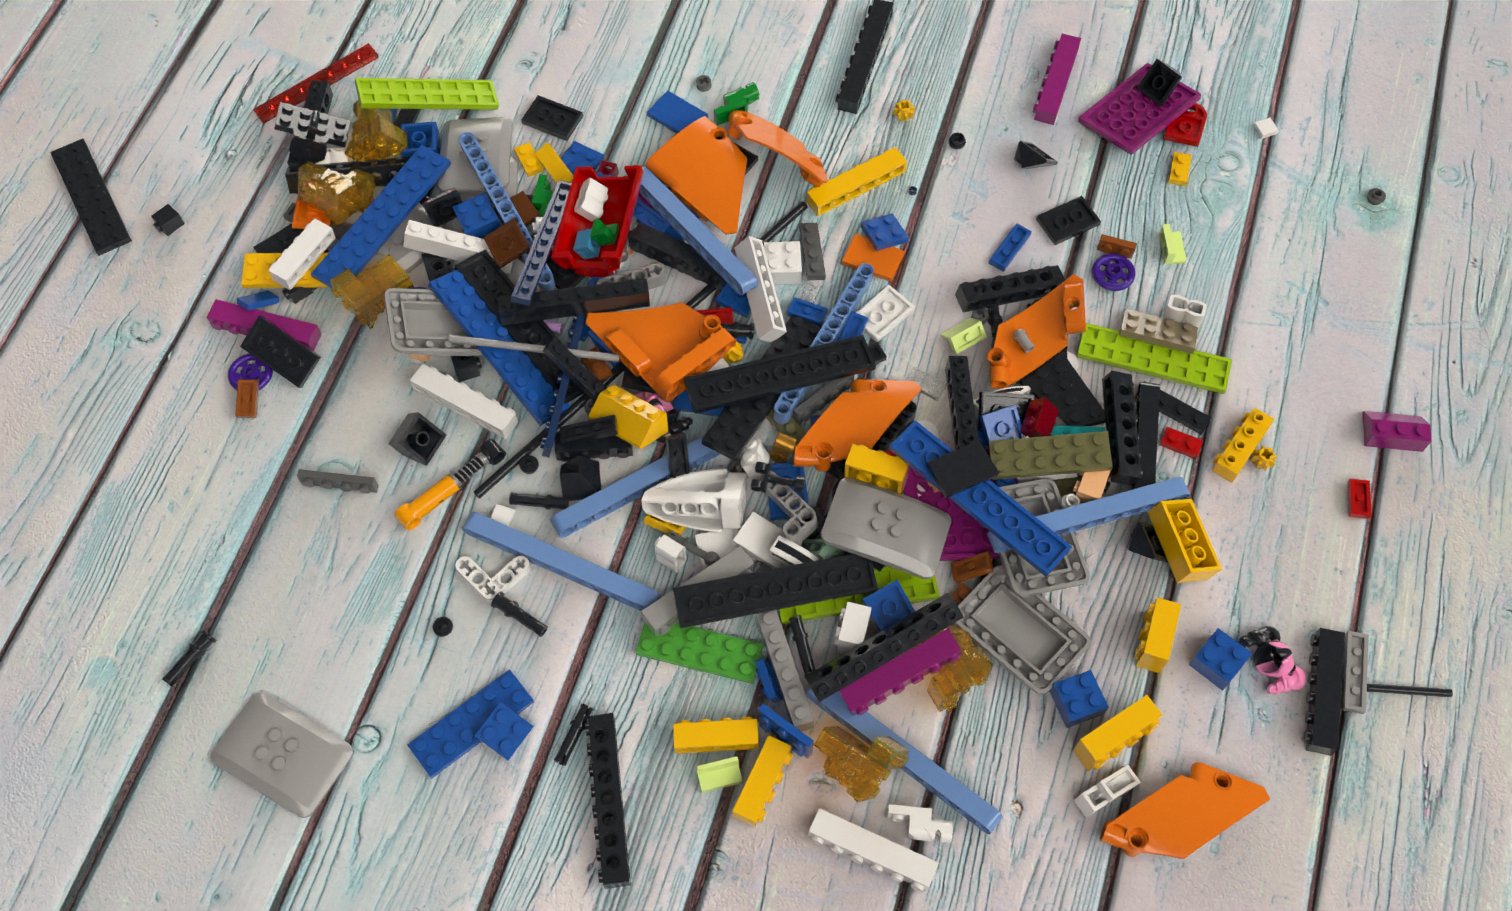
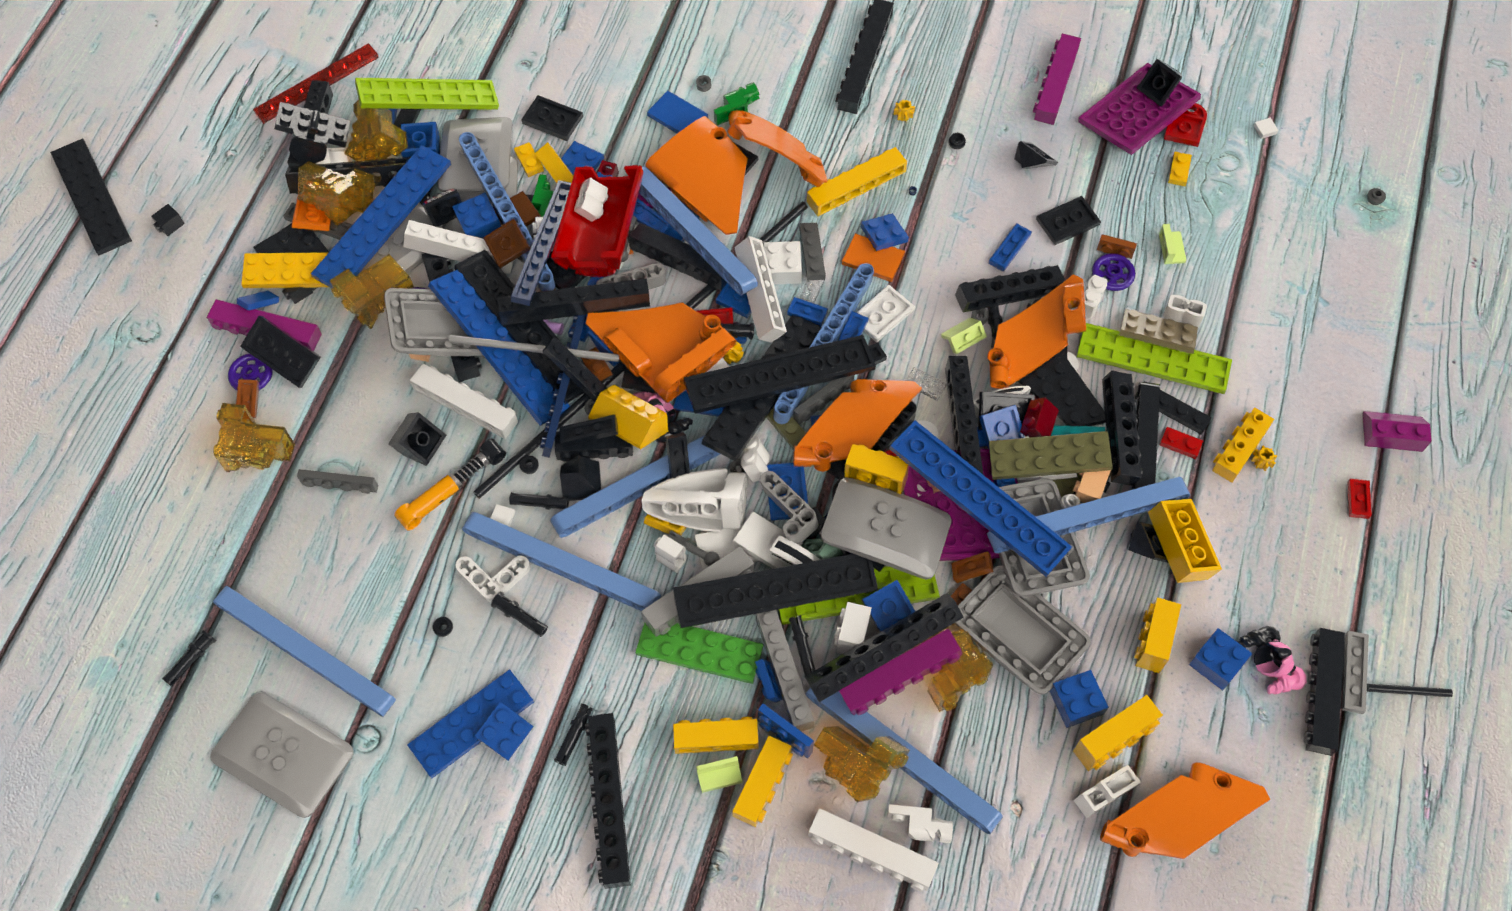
(249, 444): none -> clear yellow brick
(302, 254): white brick -> none
(305, 651): none -> medium blue beam
(585, 245): dark azure brick -> none
(603, 233): green panel -> none
(763, 468): black bar -> none
(782, 447): pearl gold piece -> none
(962, 469): black tile -> none
(1023, 340): light grey pin -> none
(1094, 295): none -> white brick

